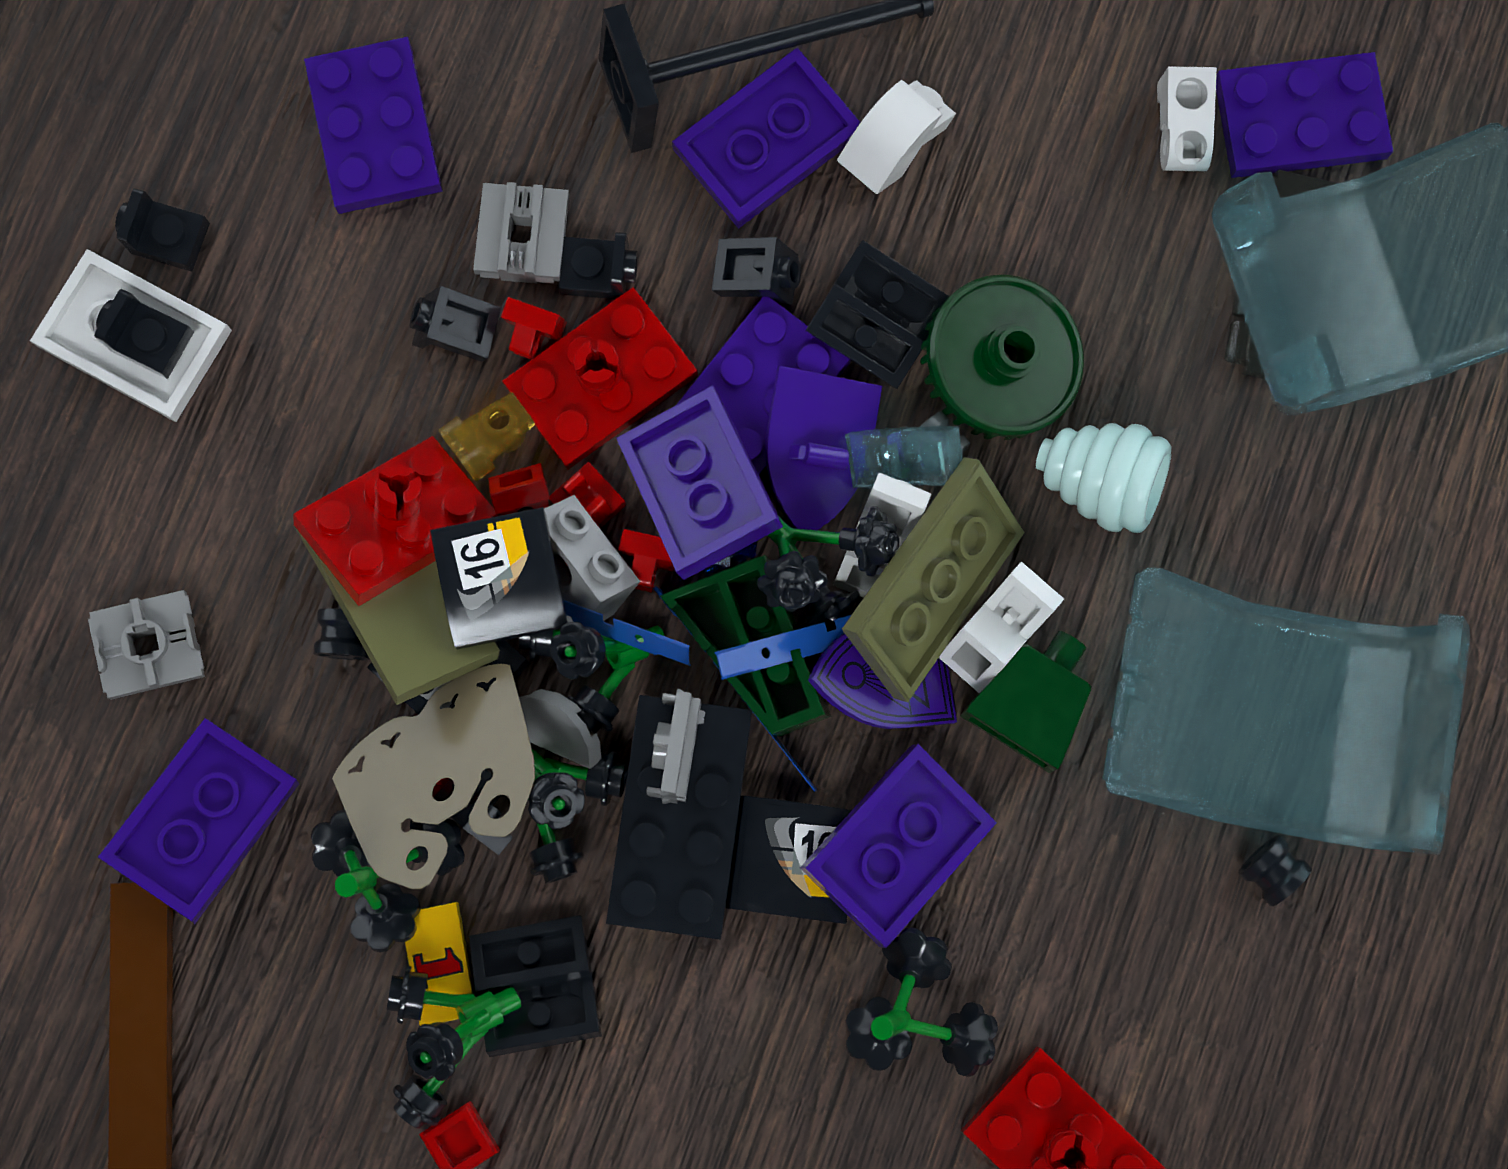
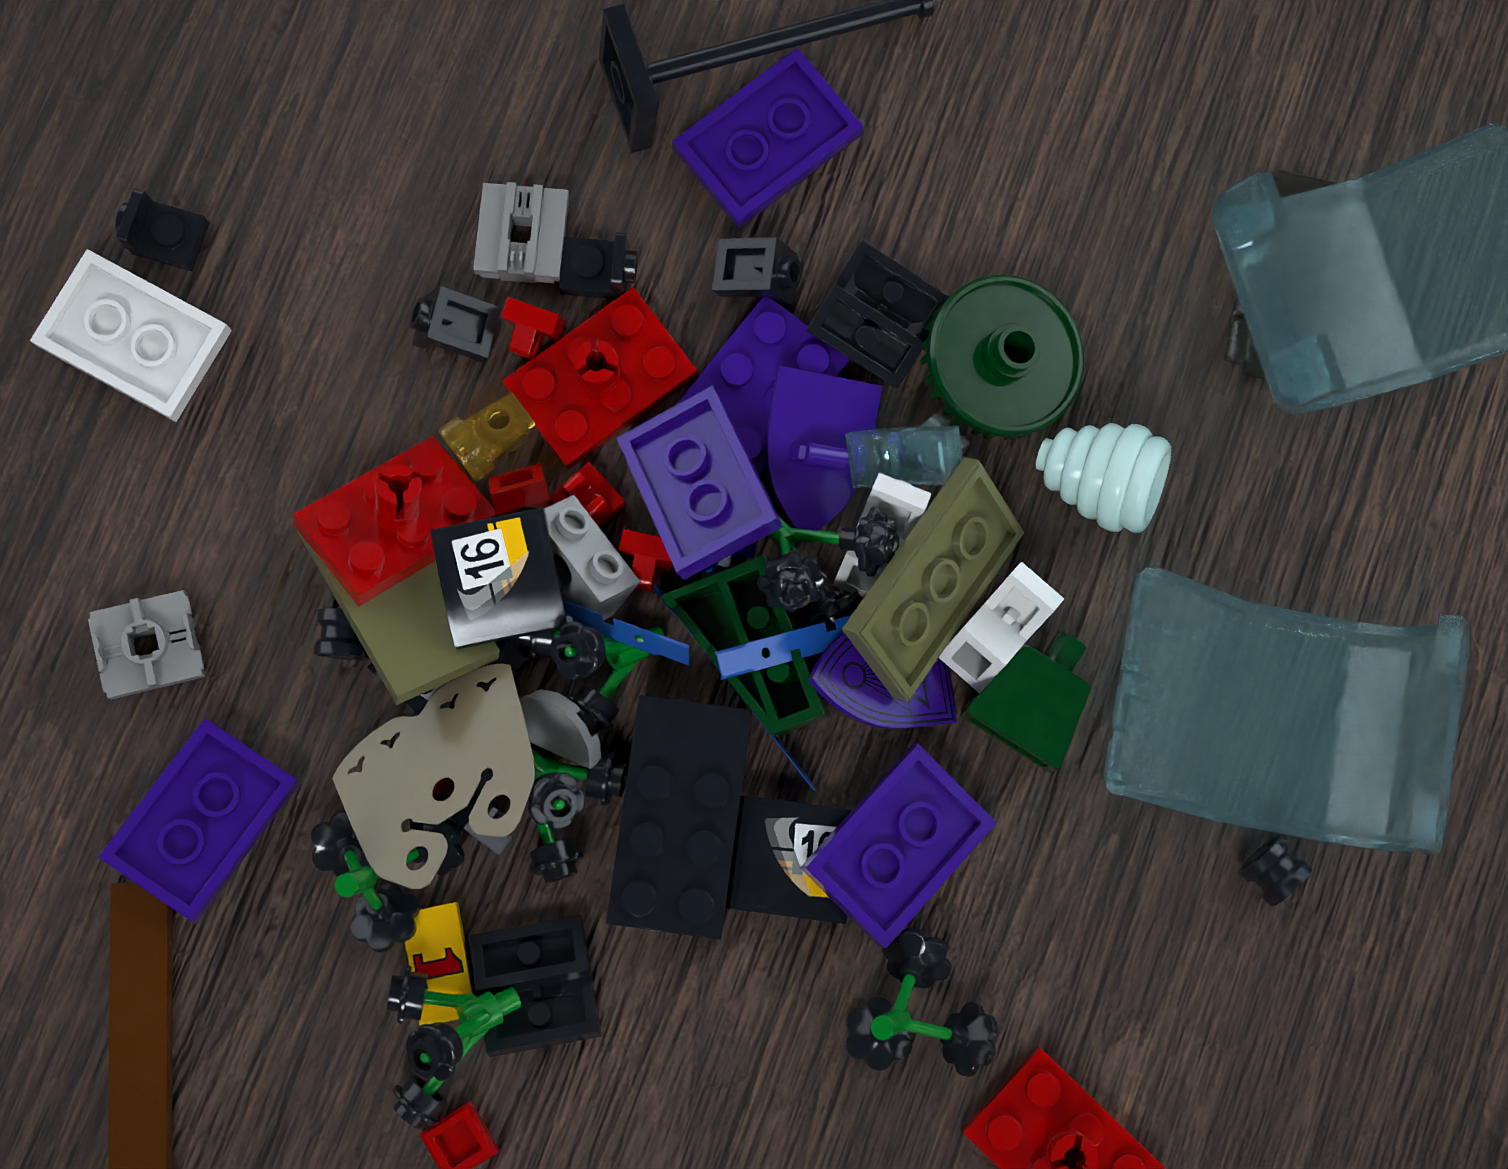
(142, 333): black bracket -> none
(373, 125): dark purple plate -> none
(675, 746): light grey piece -> none
(894, 134): white brick -> none
(1187, 117): white leg -> none
(1303, 114): dark purple plate -> none

